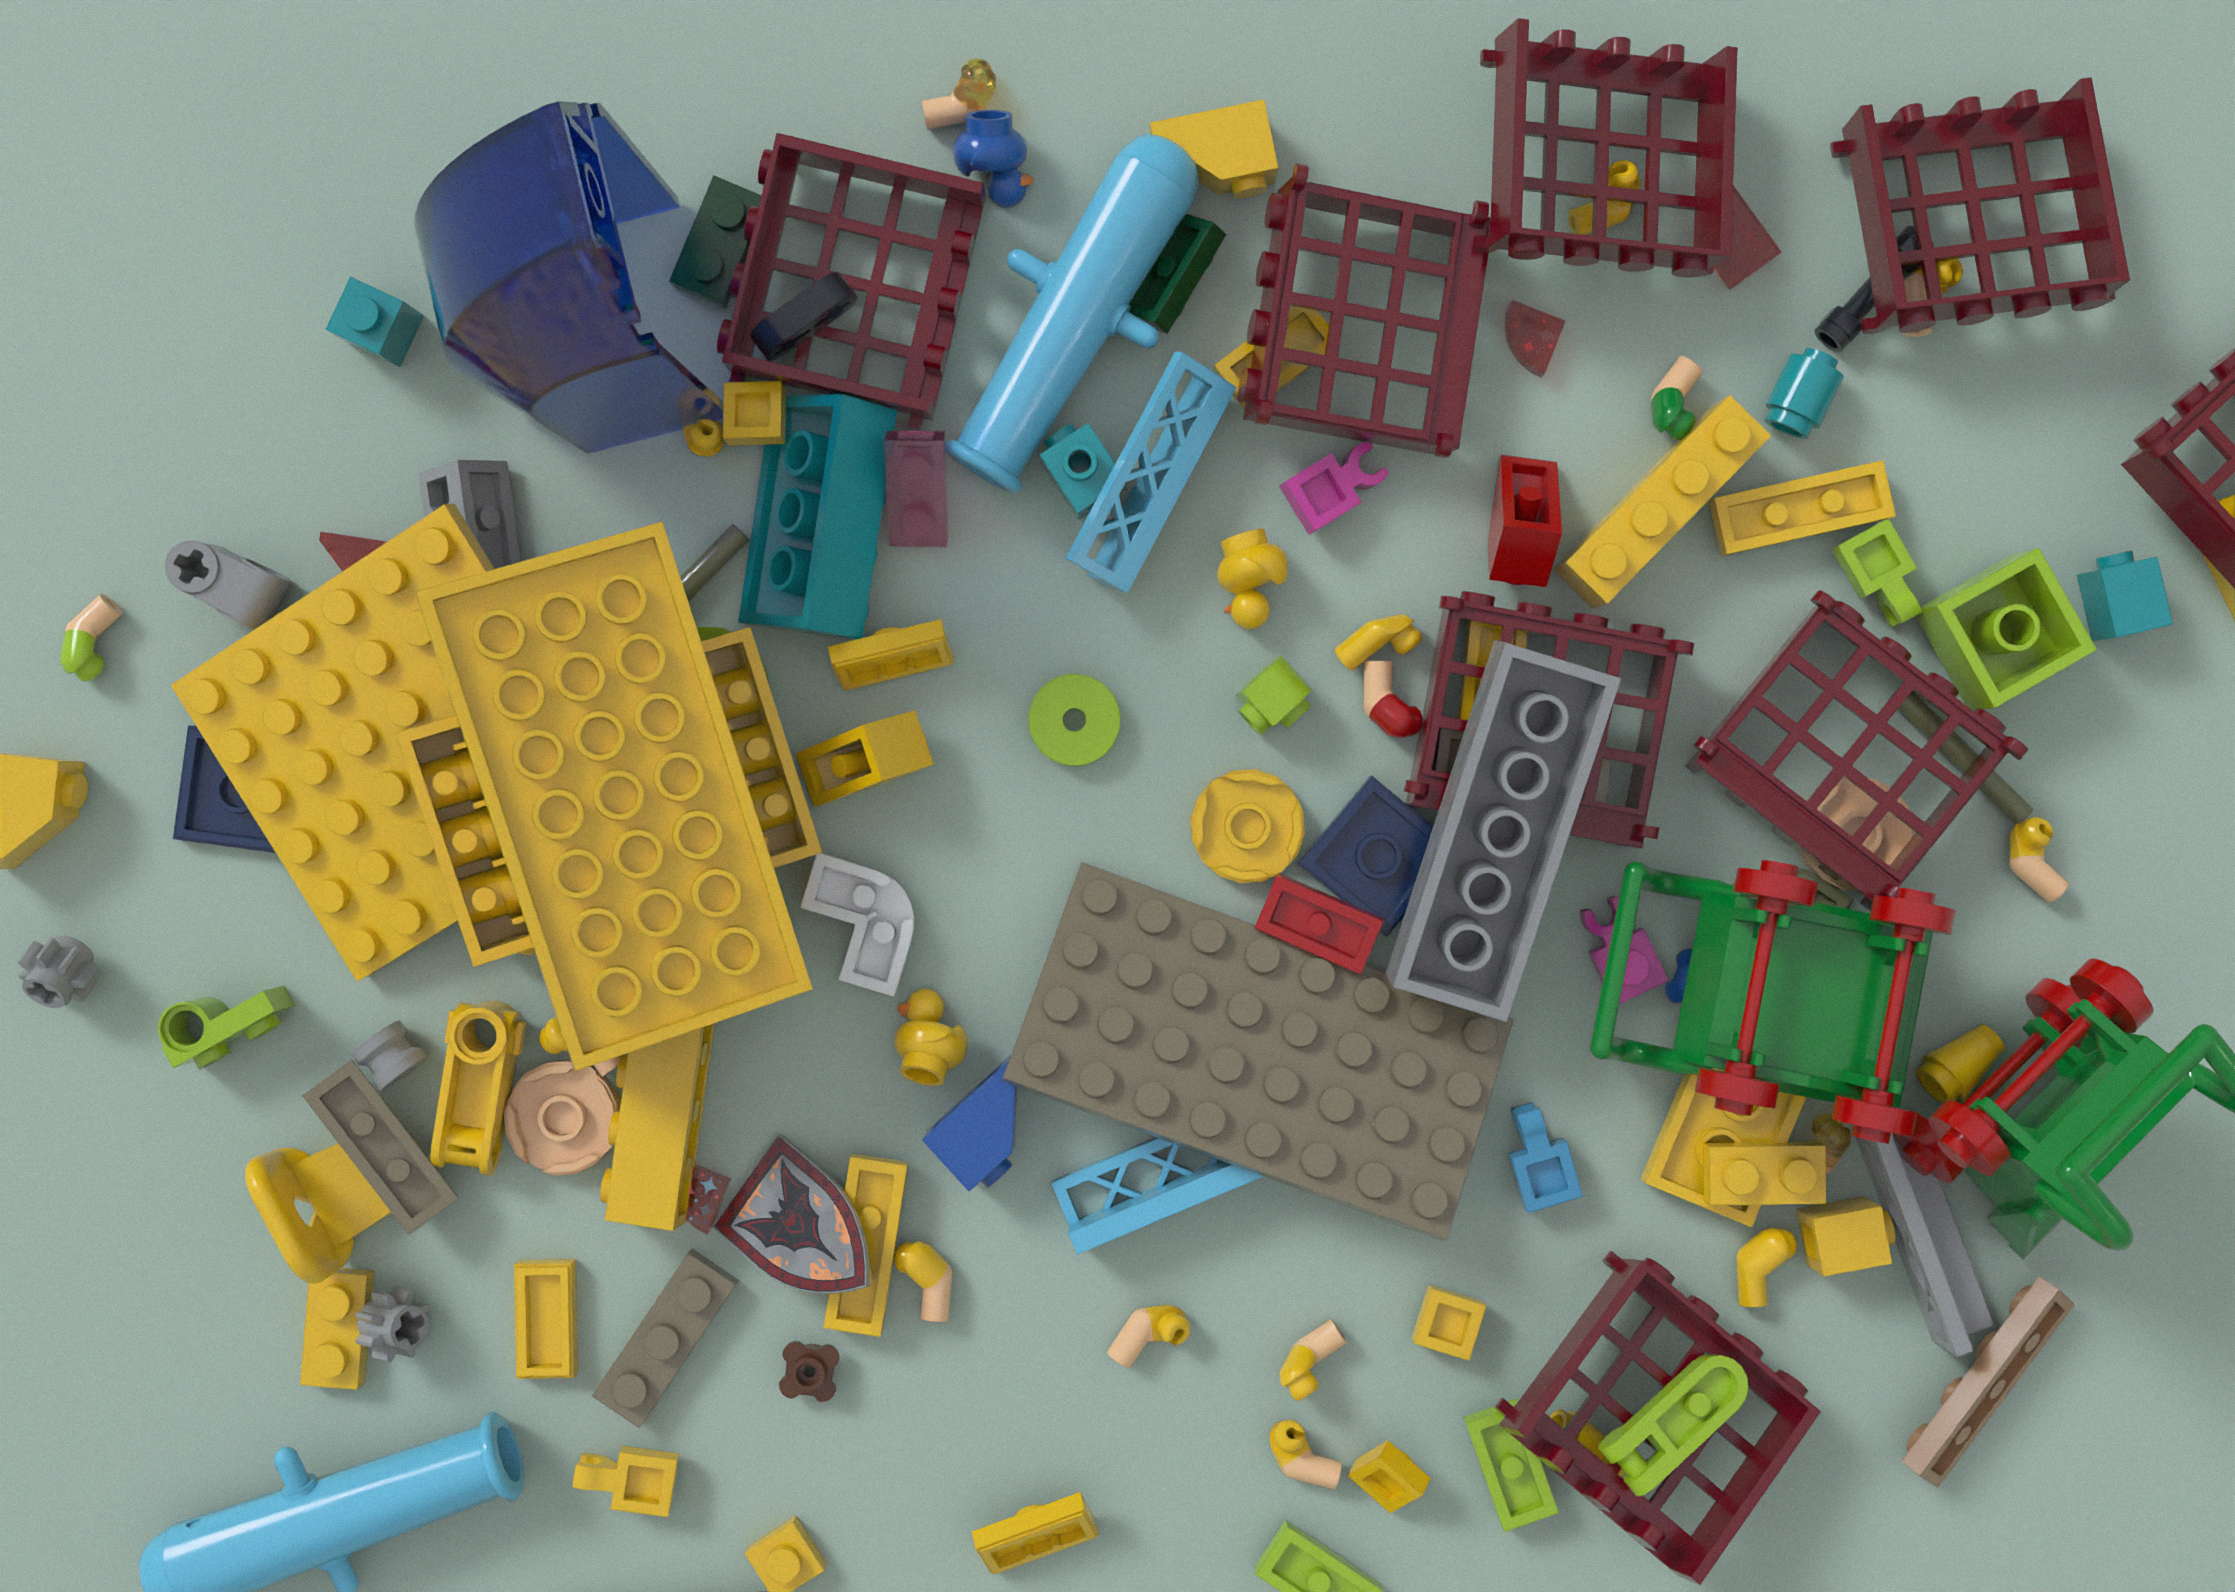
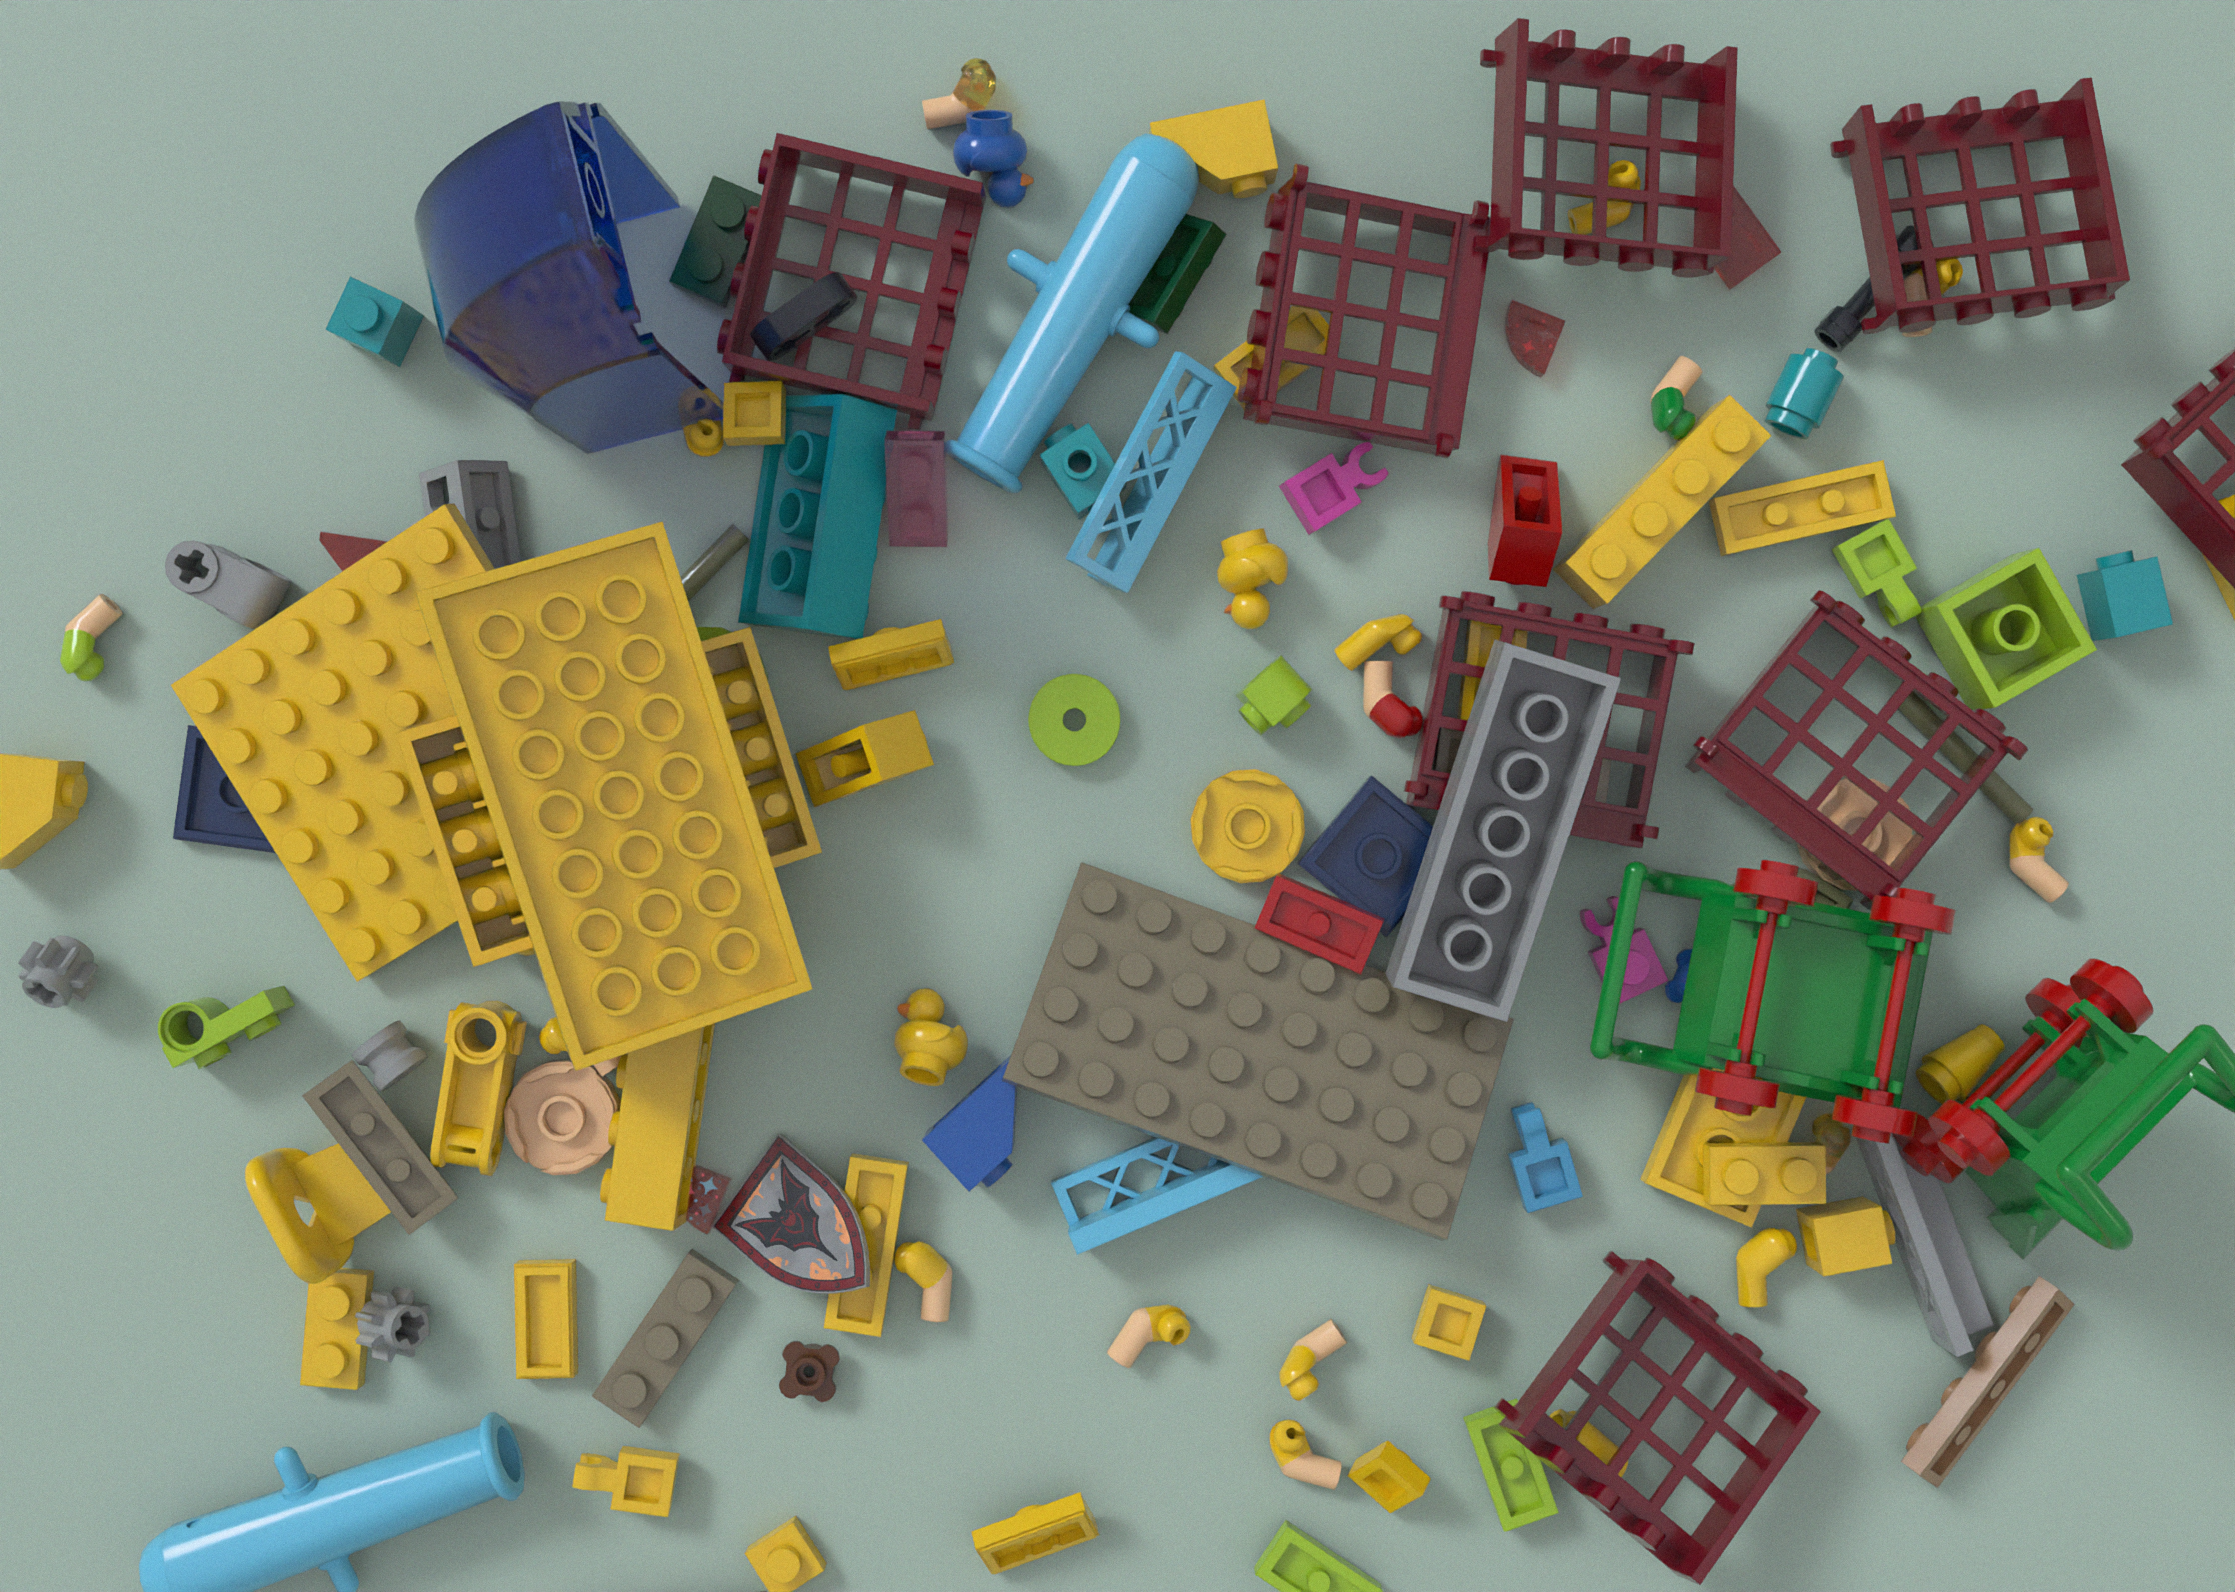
(880, 915): white plate -> none
(1677, 1420): lime plate -> none

